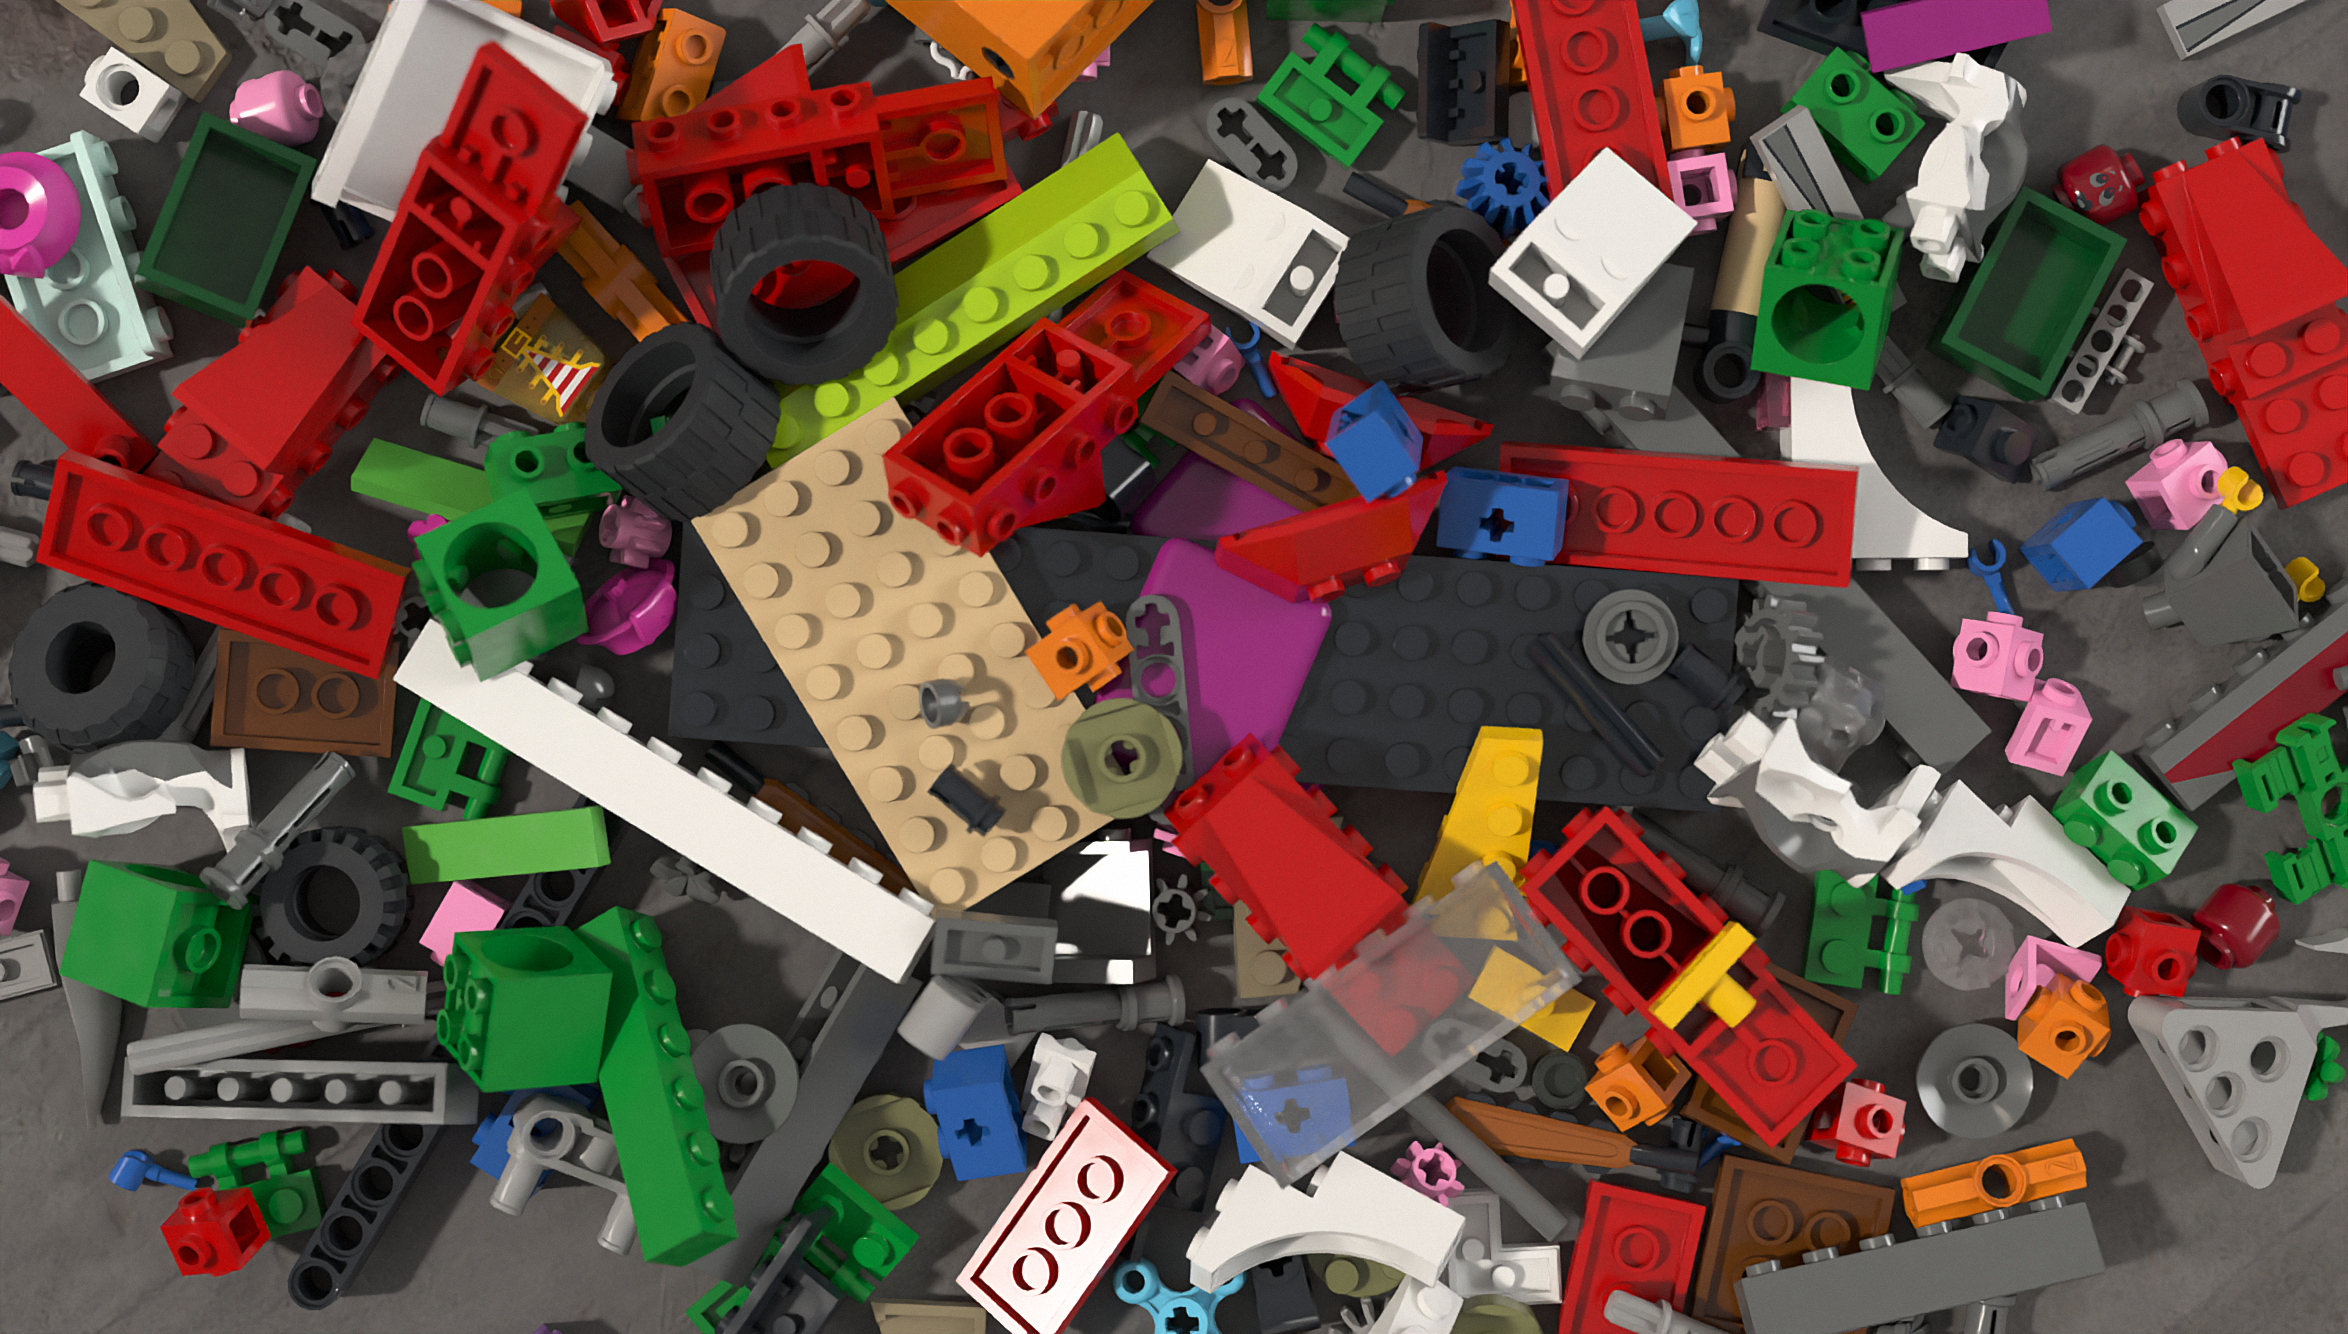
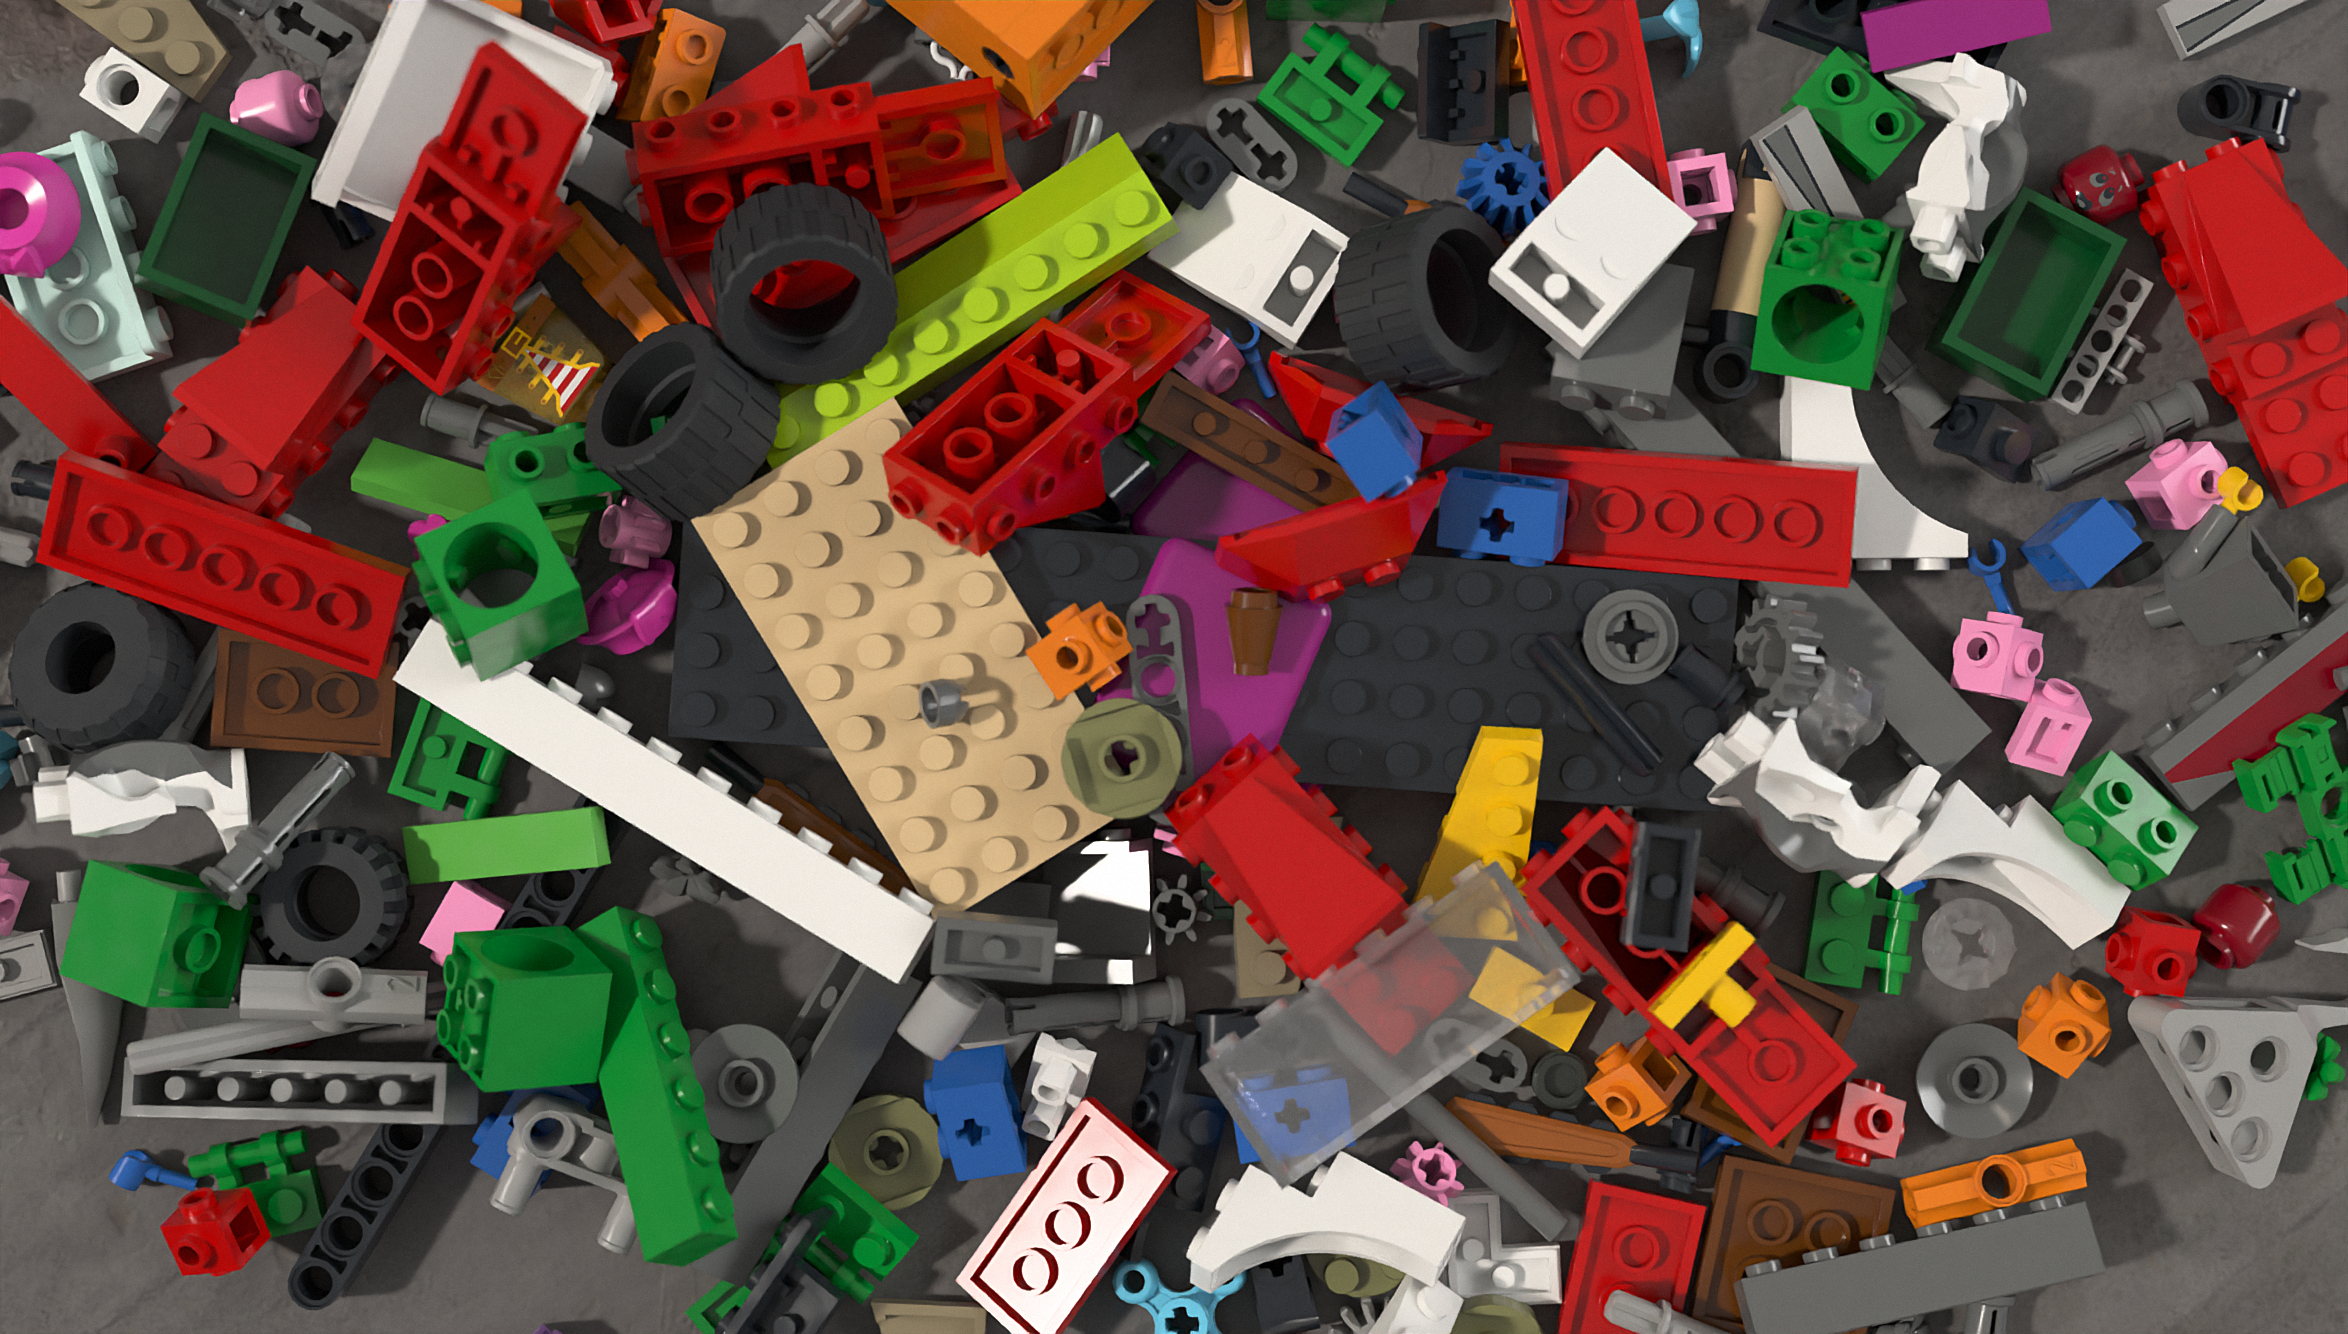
(967, 801): black pin -> none
(1184, 163): none -> black bracket
(1252, 628): none -> reddish brown cone
(1660, 886): none -> black brick
(1712, 107): orange brick -> none
(1773, 402): clear pink tile -> none
(2037, 964): bright pink bracket -> none

